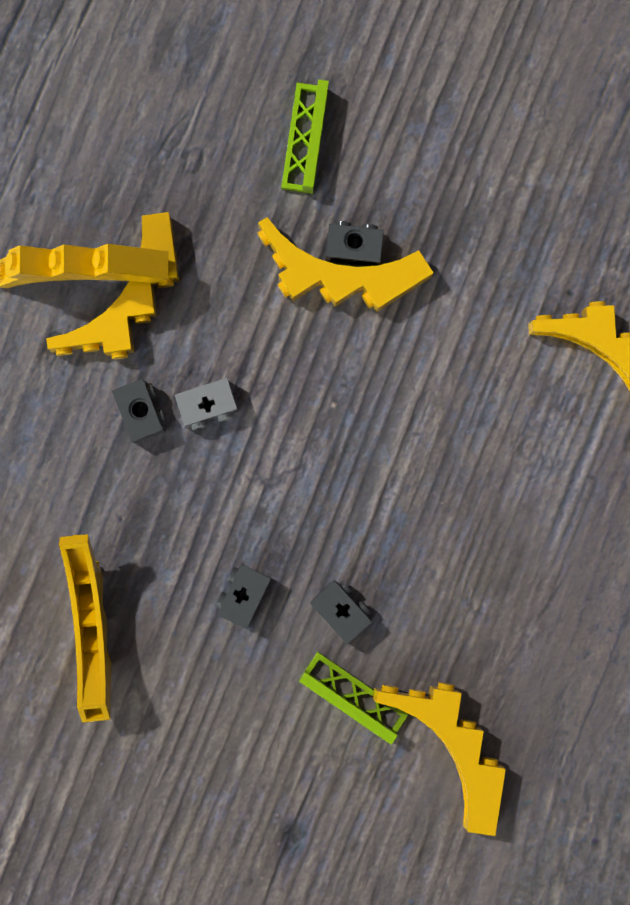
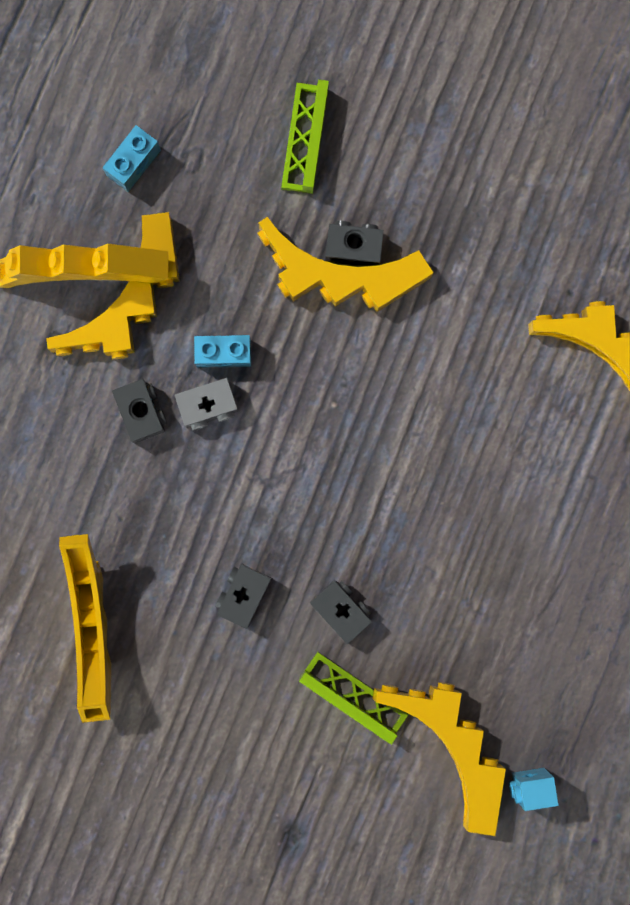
(132, 158): none -> medium azure brick
(222, 351): none -> medium azure brick
(533, 789): none -> medium azure brick

